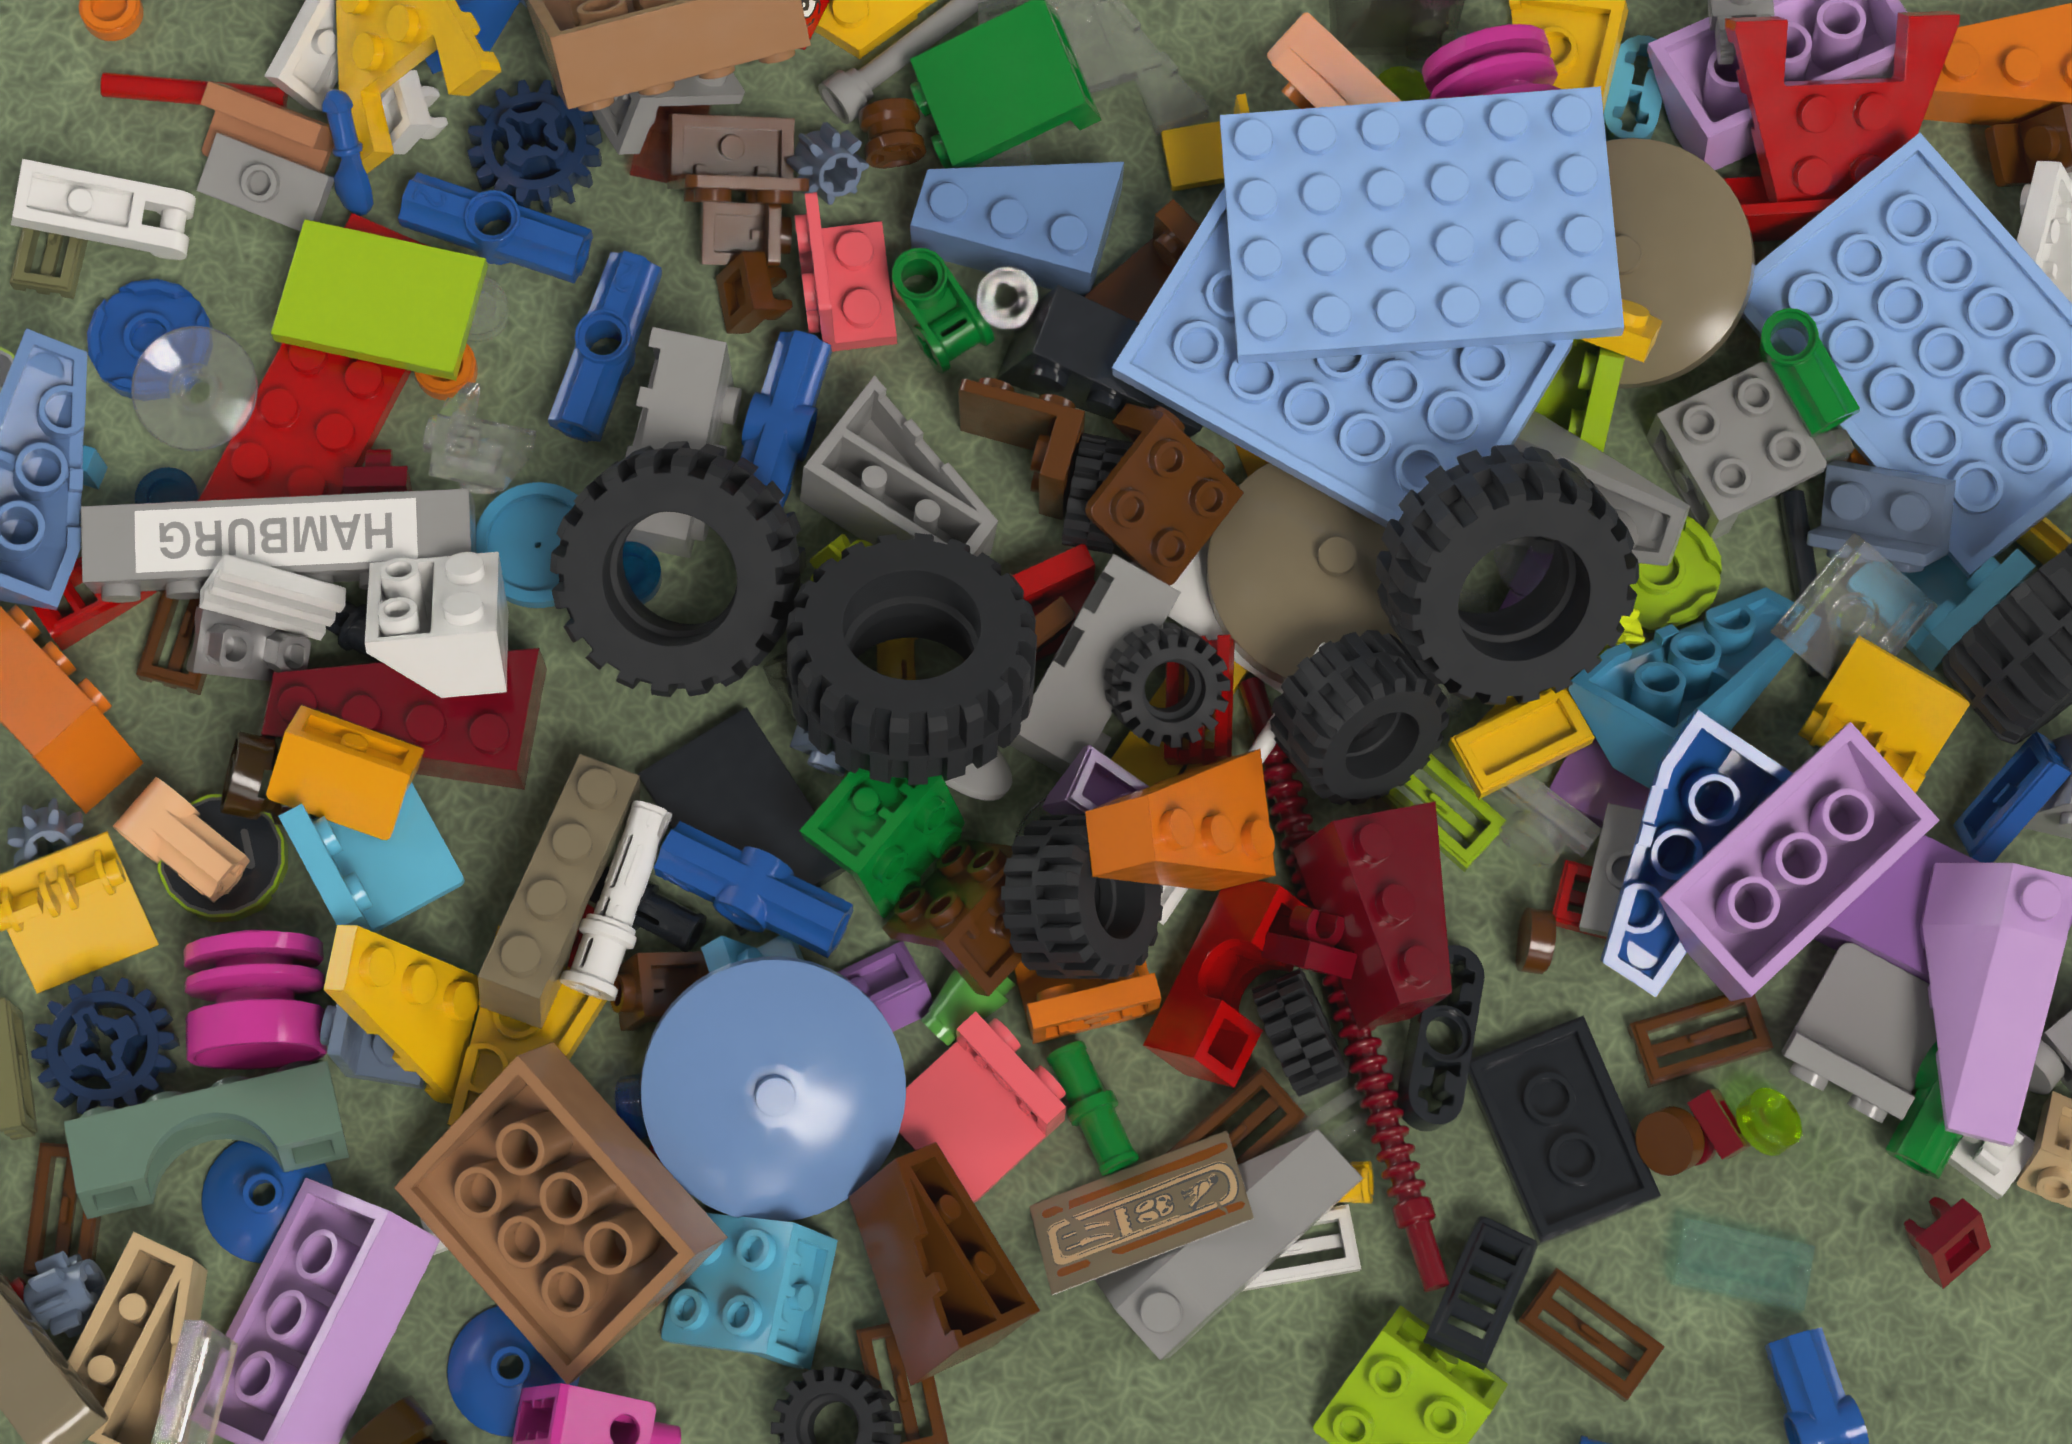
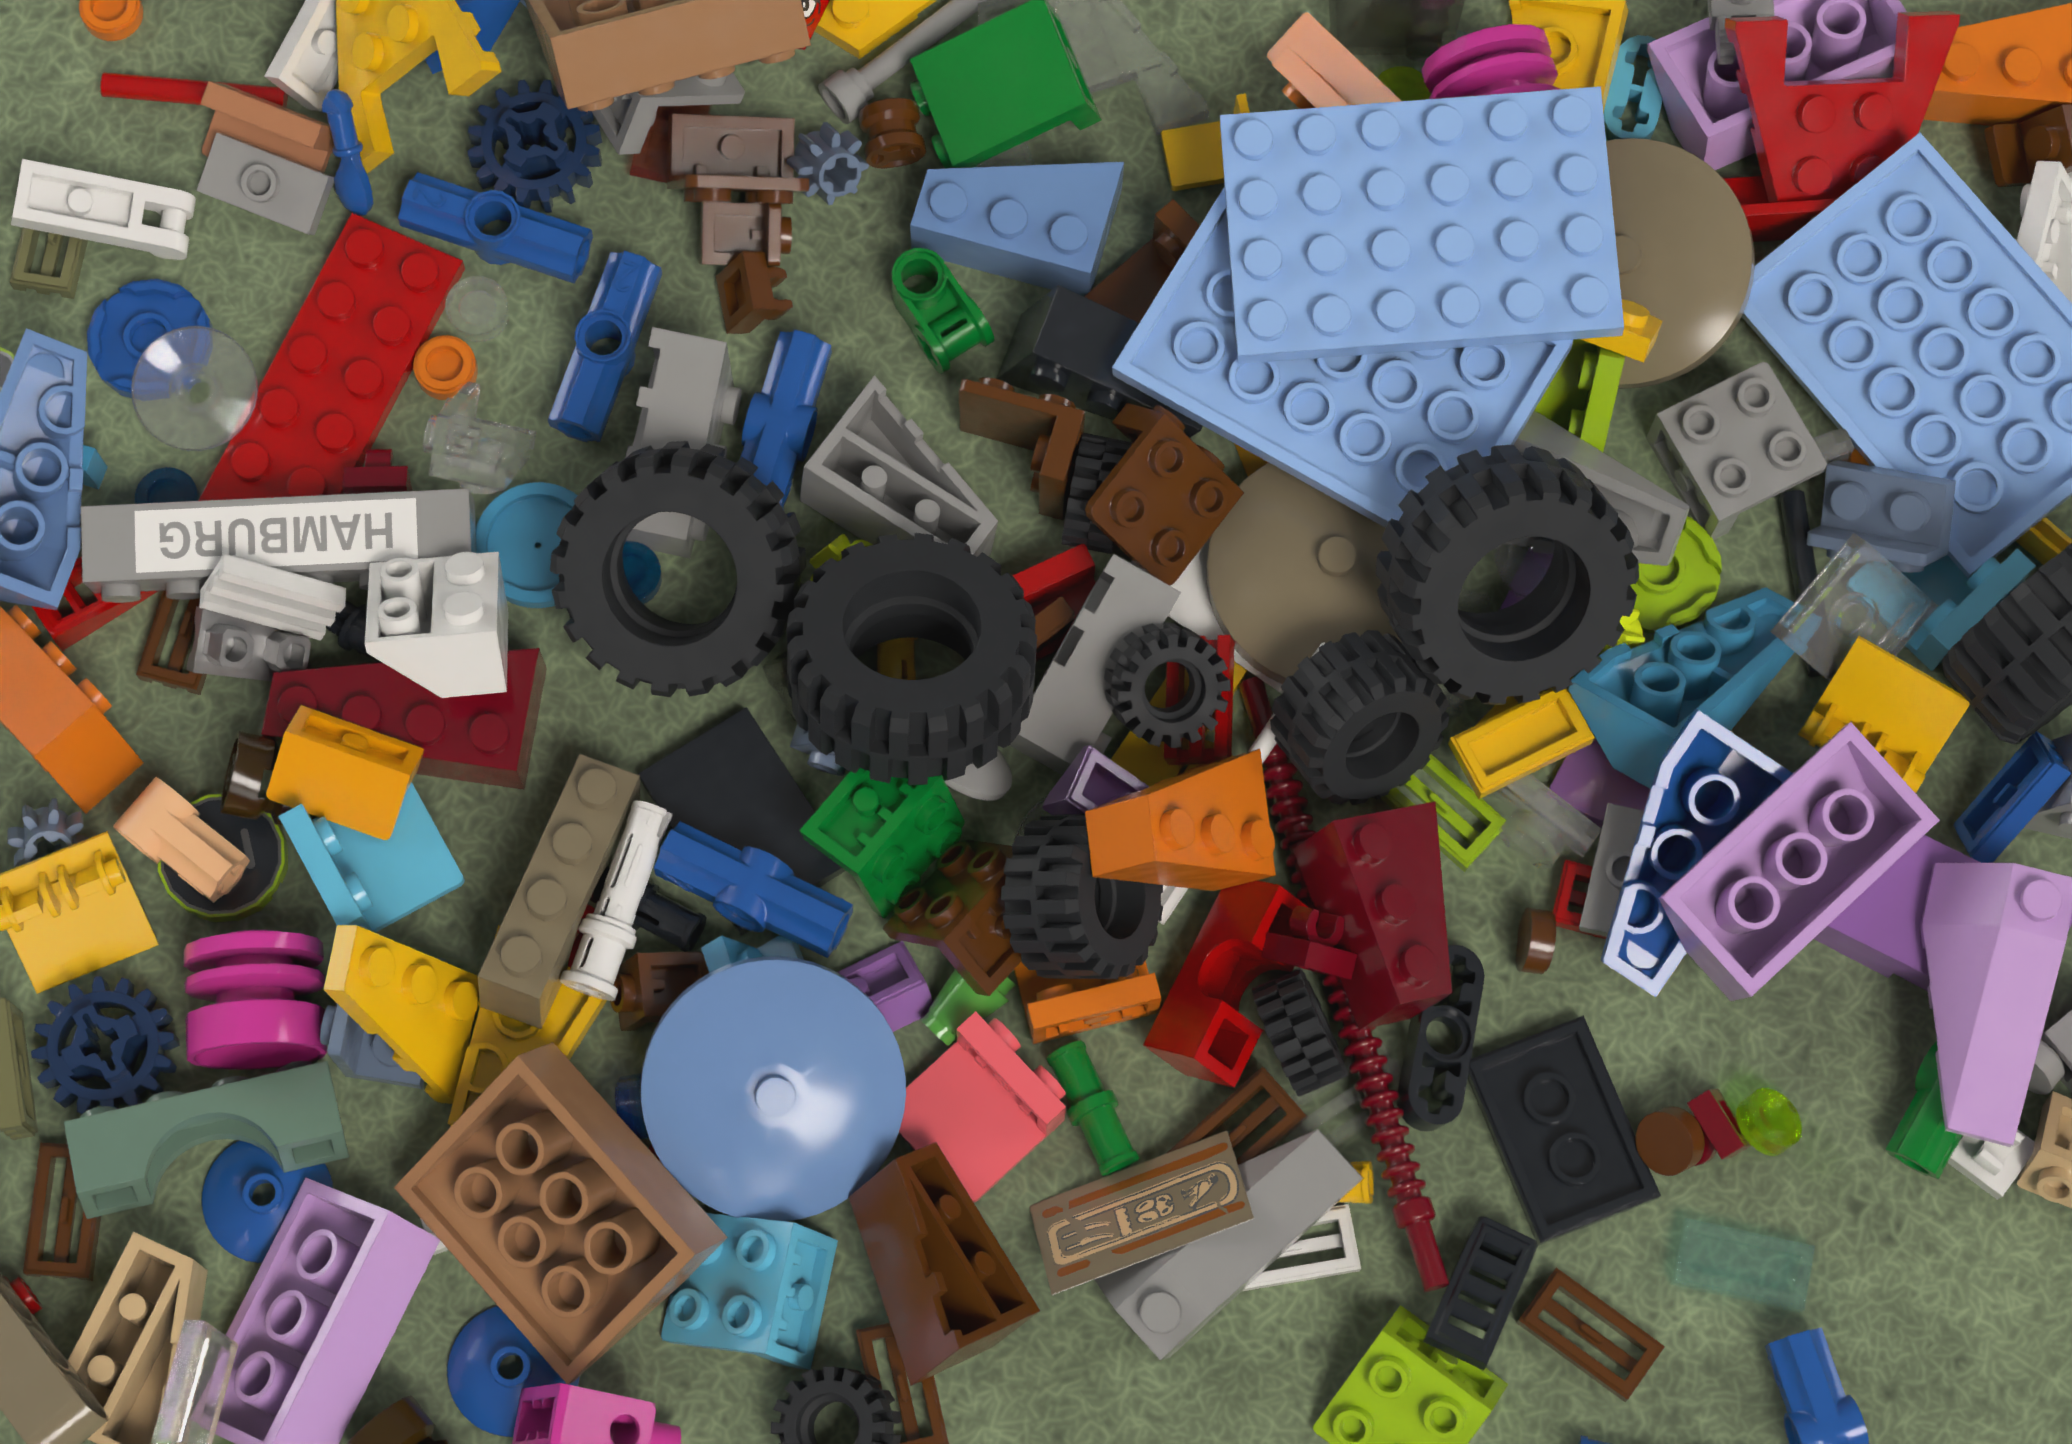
(64, 1293): sand blue gear -> none
(379, 299): lime tile -> none
(408, 114): white tile -> none
(845, 281): coral bracket -> none
(1015, 311): clear smoke cone -> none
(1648, 1054): reddish brown tile -> none
(1810, 376): green piece -> none
(1864, 1032): light grey bracket -> none
(1951, 1241): dark red tile -> none

